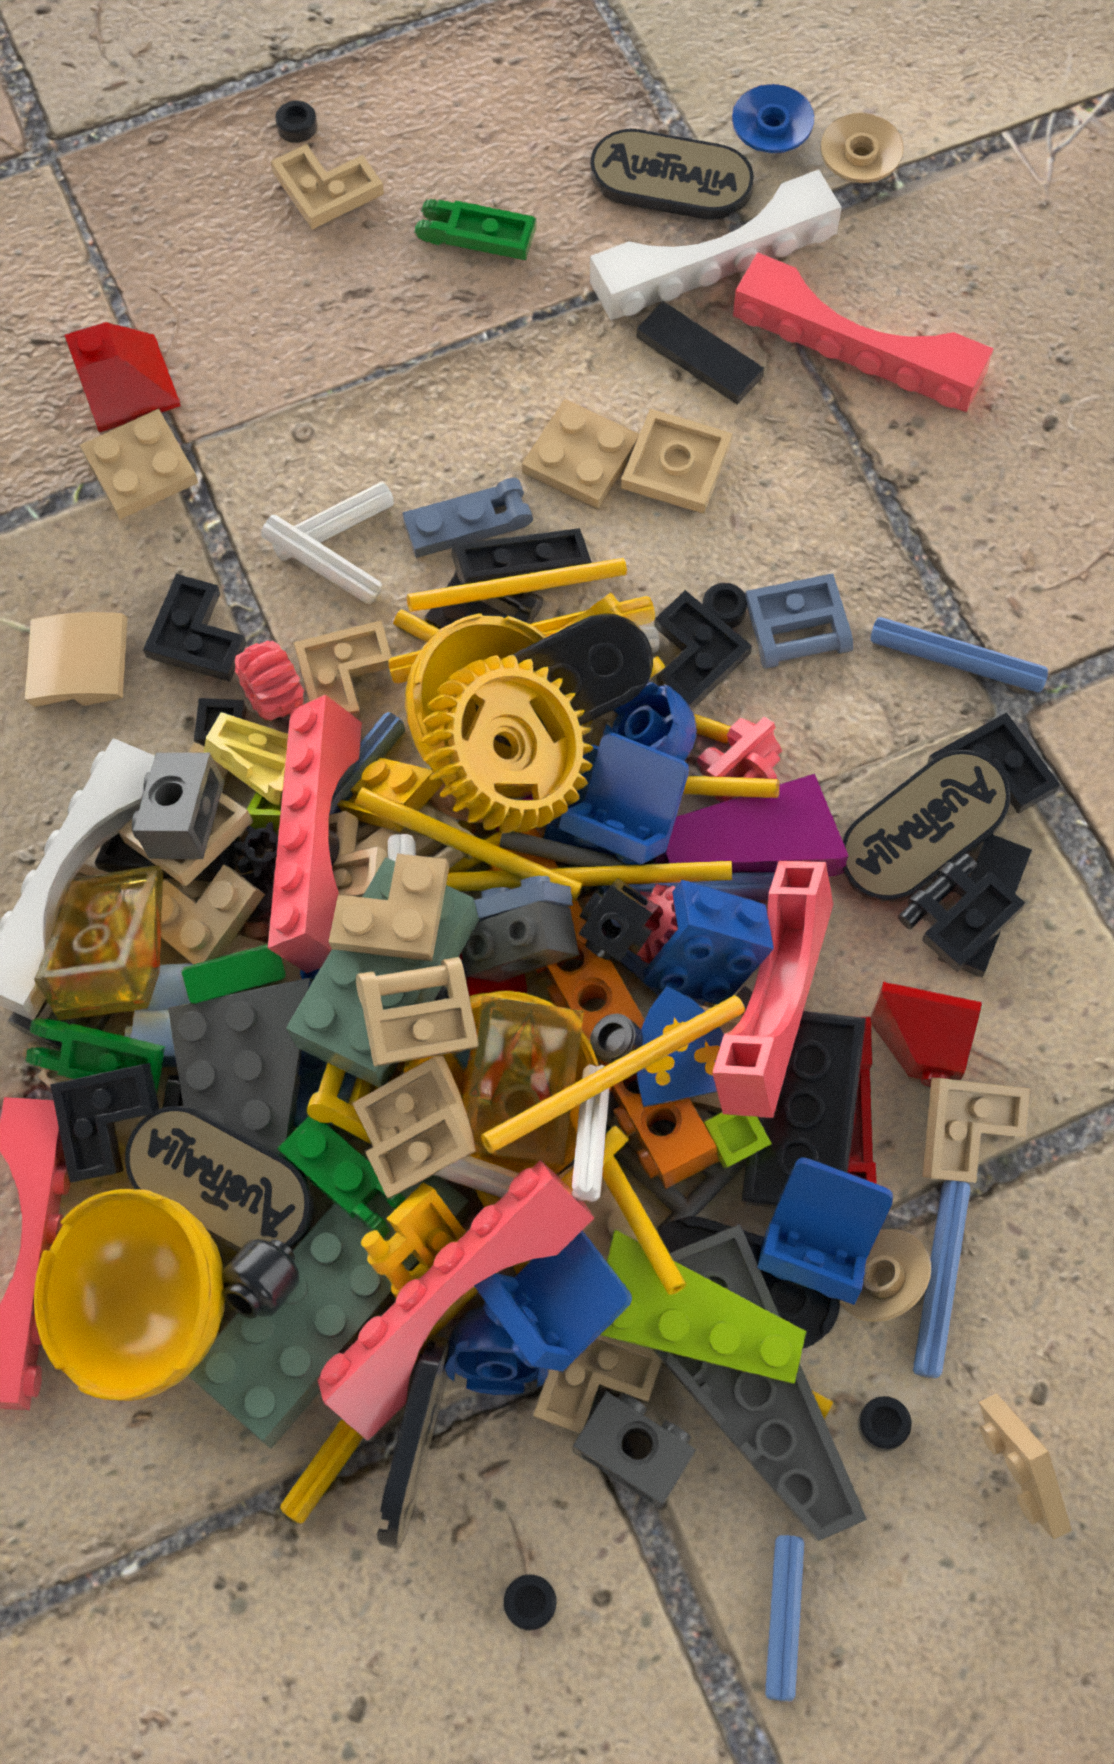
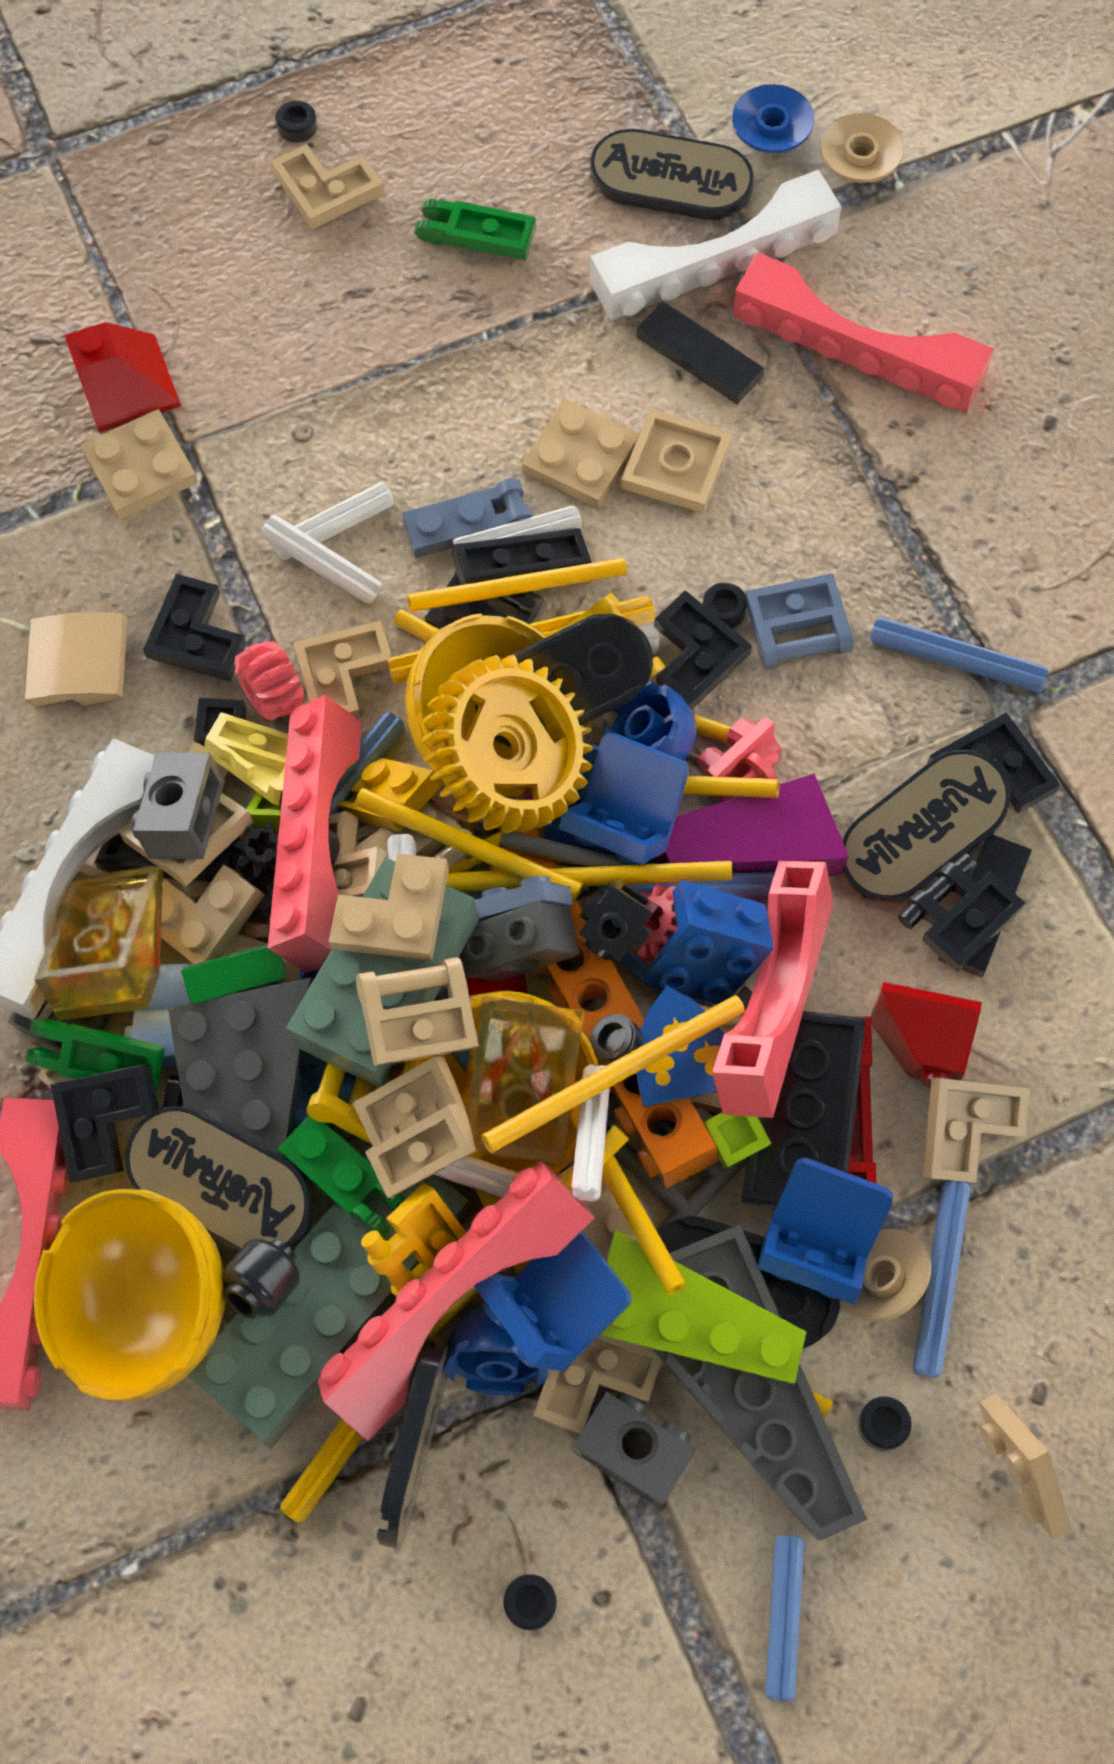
(556, 520): none -> white axle

